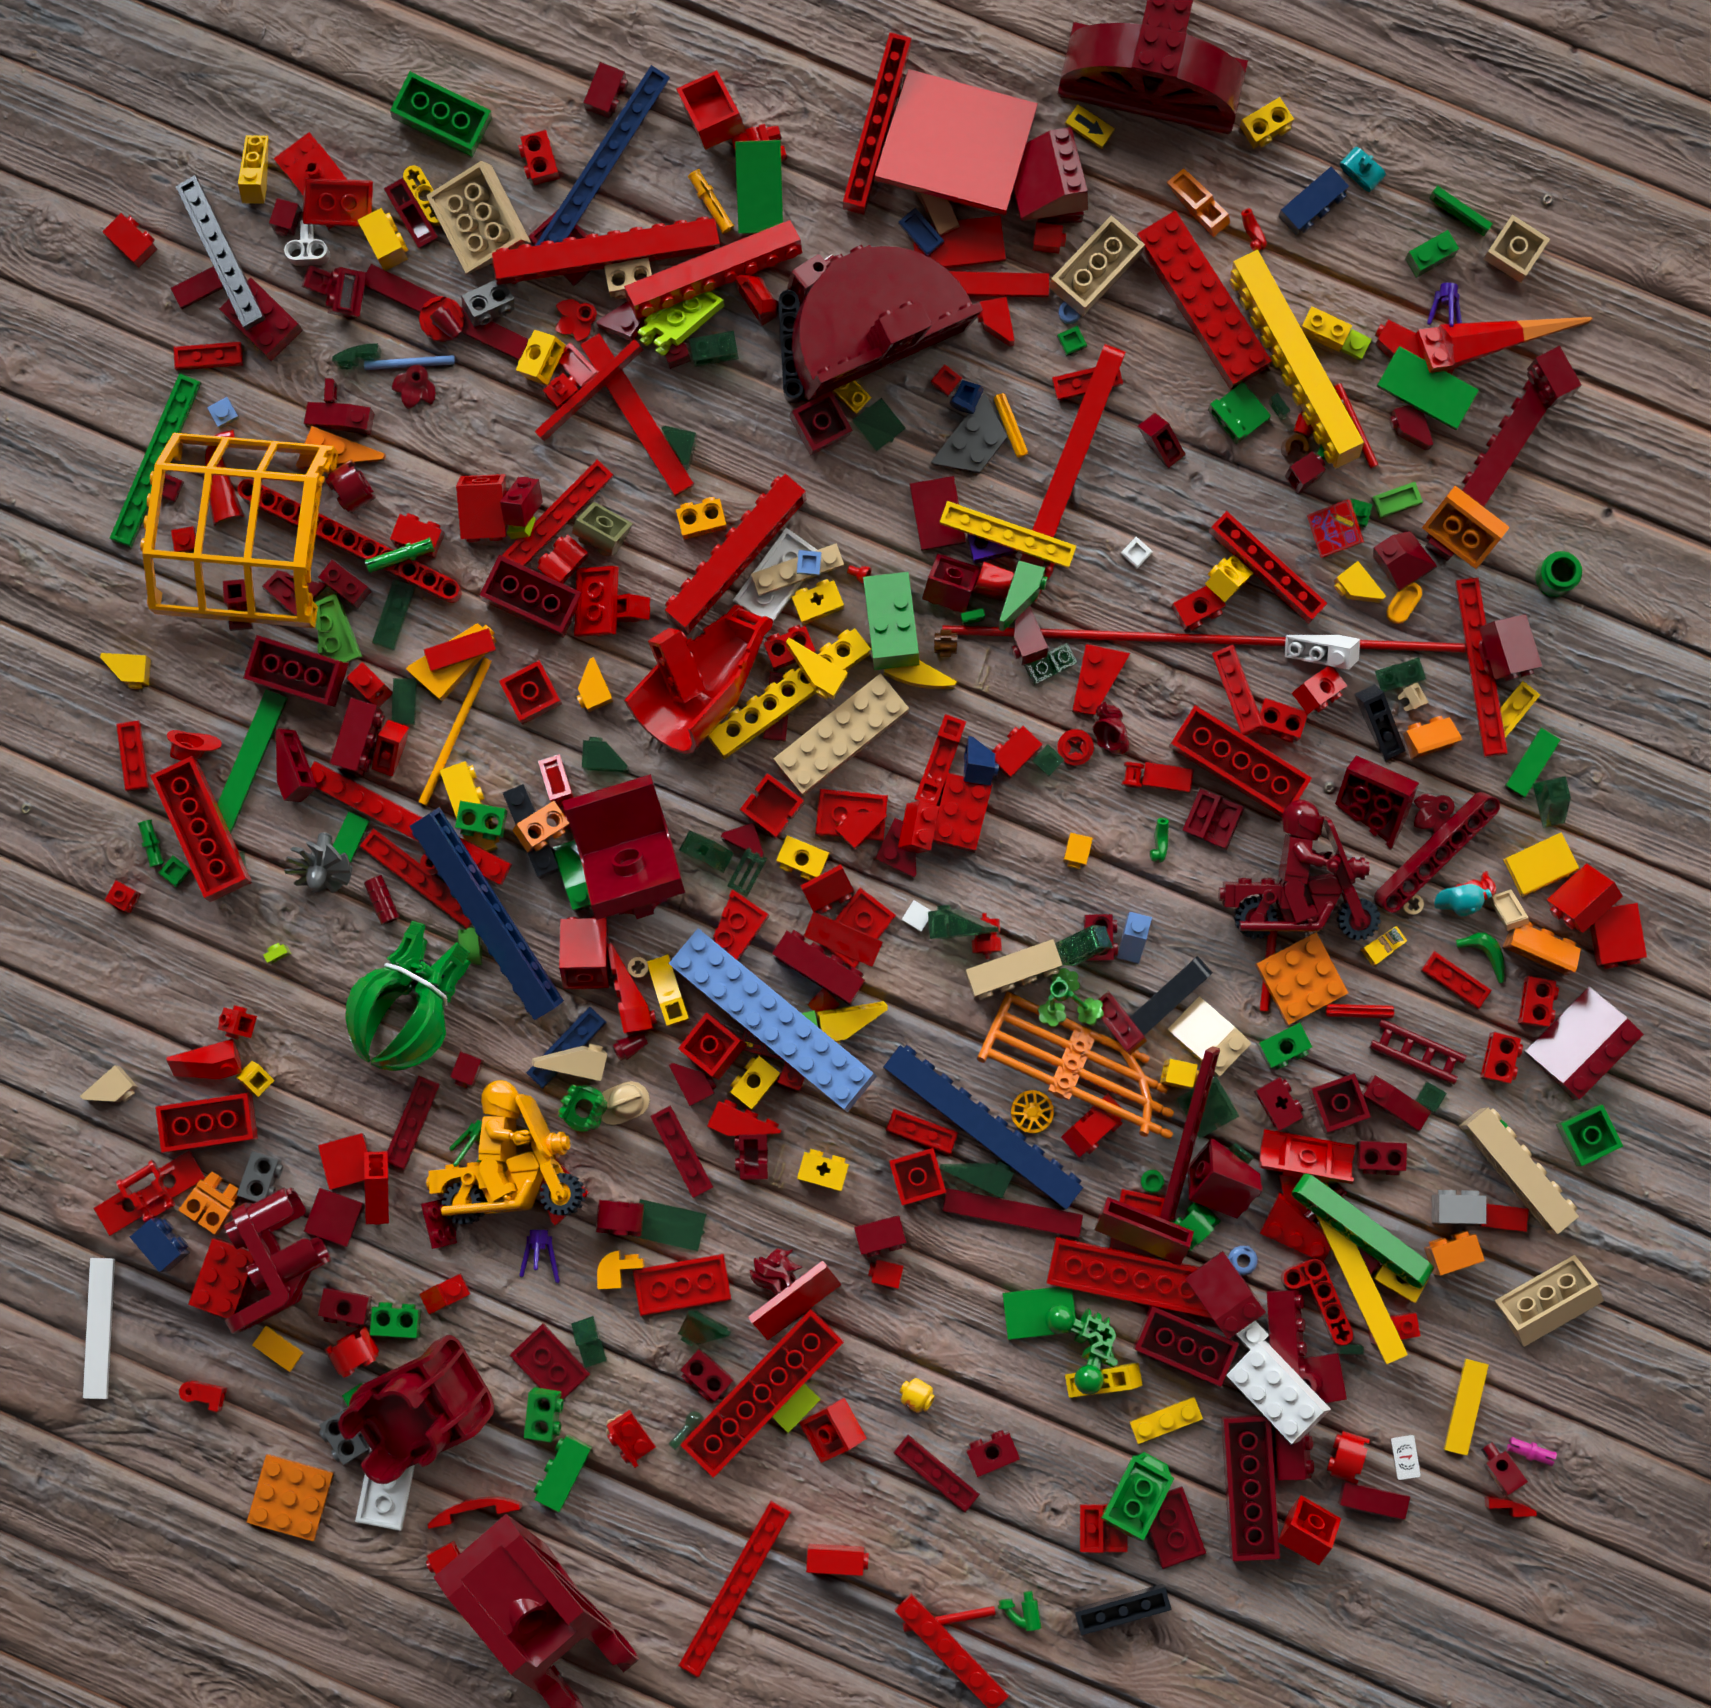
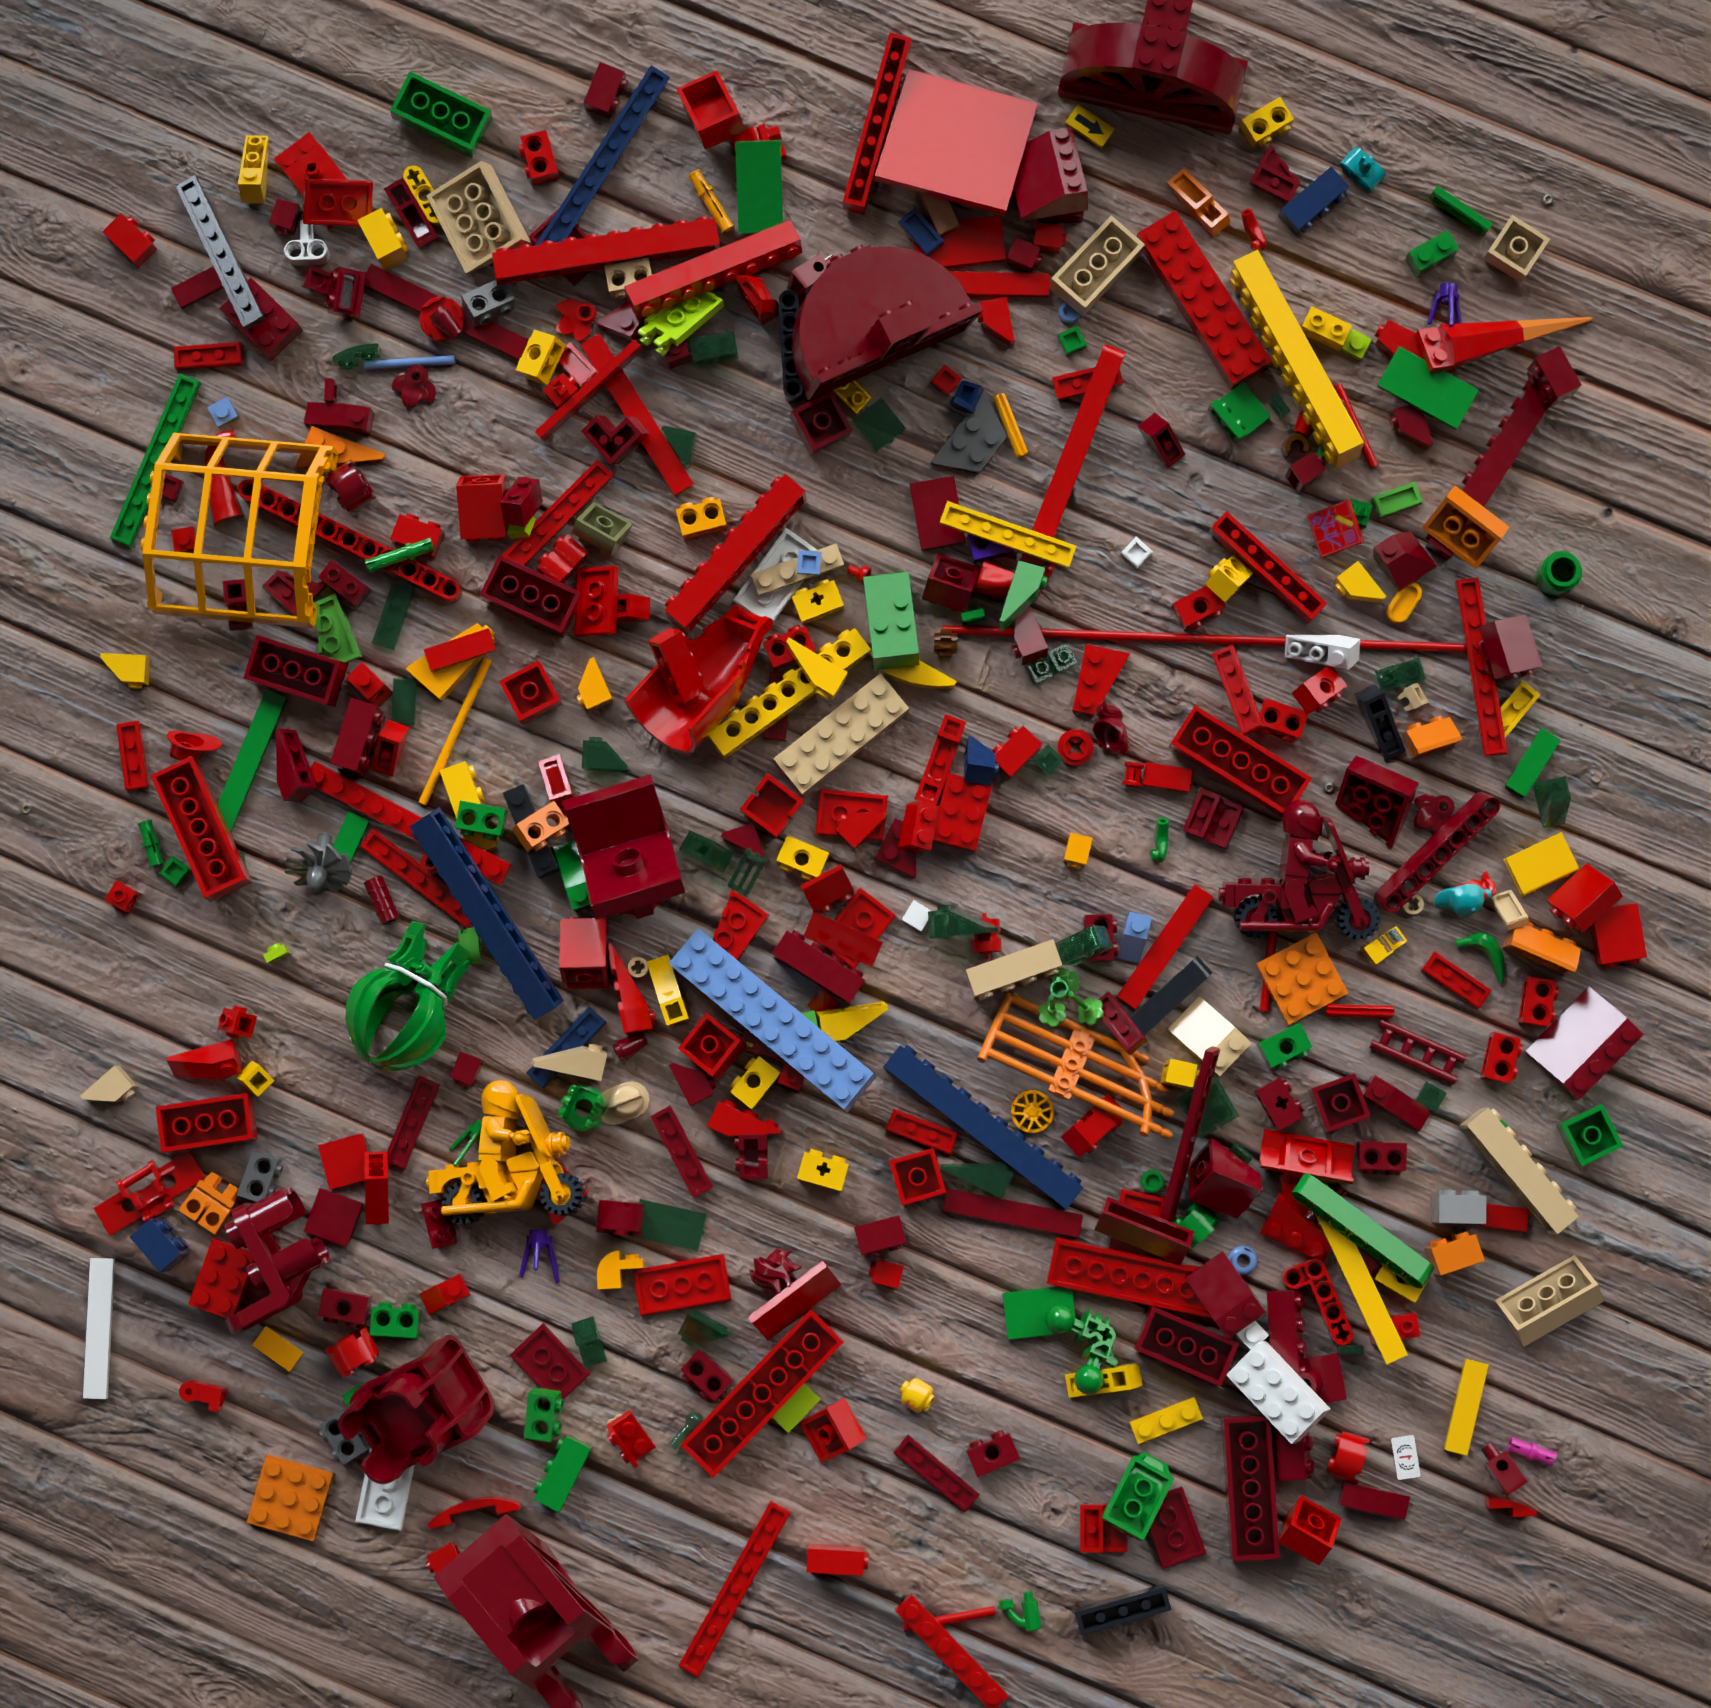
(612, 441): none -> dark red brick
(1024, 256): none -> dark red brick
(1164, 946): none -> red tile
(1274, 177): none -> dark red wing

